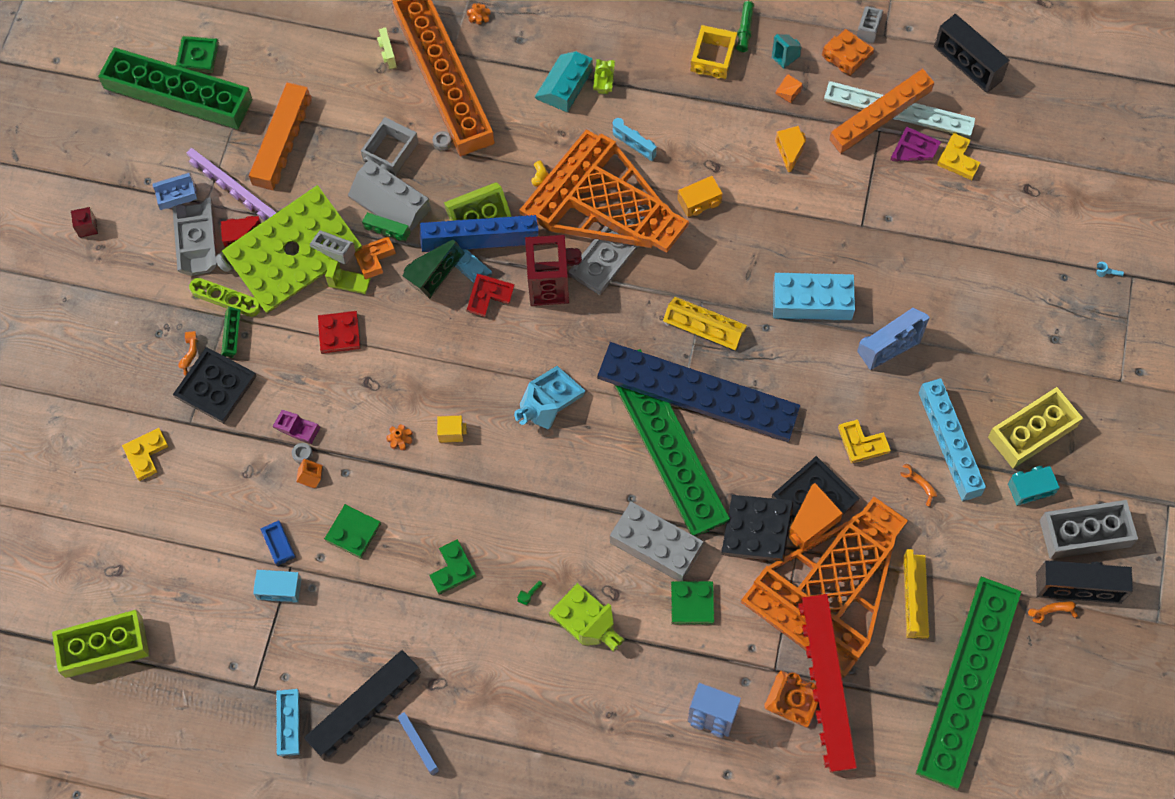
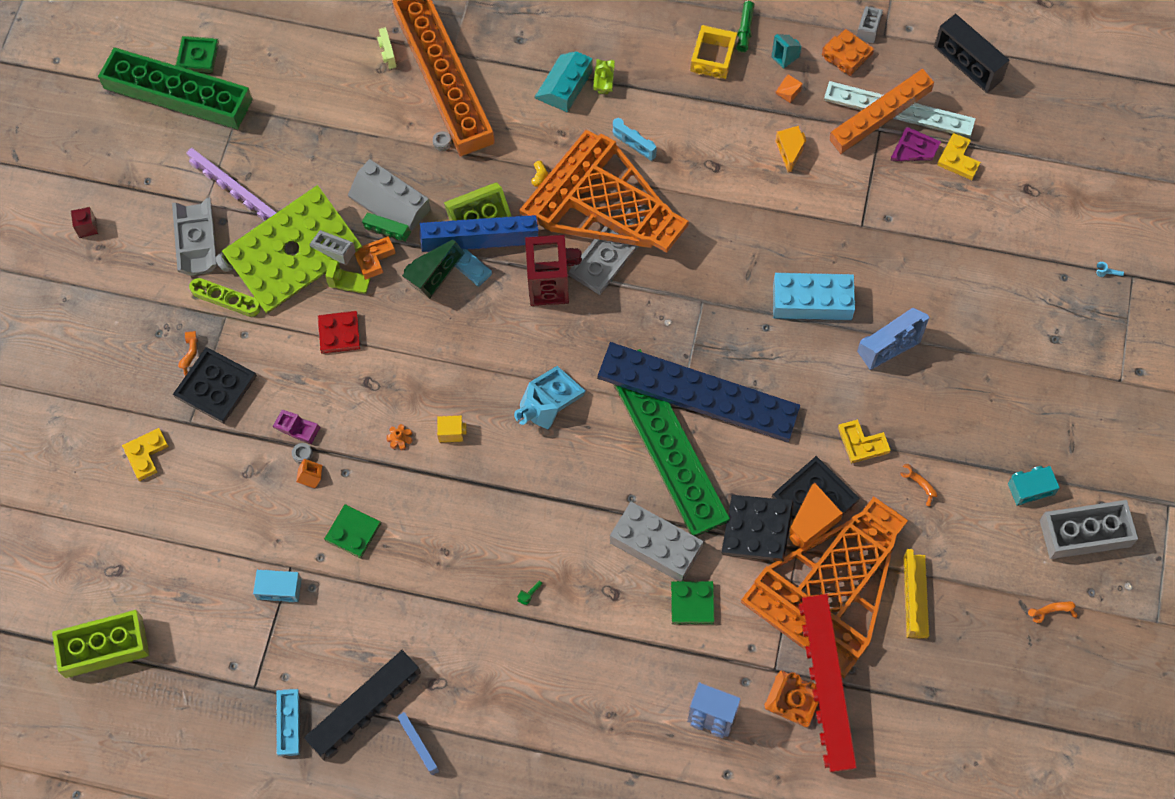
(175, 191): medium blue brick -> none
(230, 332): green piece -> none
(236, 228): red slope -> none
(277, 543): blue tile -> none
(280, 136): orange brick -> none
(397, 131): light grey window -> none
(457, 569): green plate -> none
(478, 13): orange plant -> none
(486, 289): red plate -> none
(586, 619): lime plate -> none
(700, 196): light orange brick -> none
(704, 323): yellow fence -> none
(951, 440): medium azure brick -> none
(968, 683): green plate -> none
(1035, 427): light yellow brick -> none
(1084, 581): black brick -> none

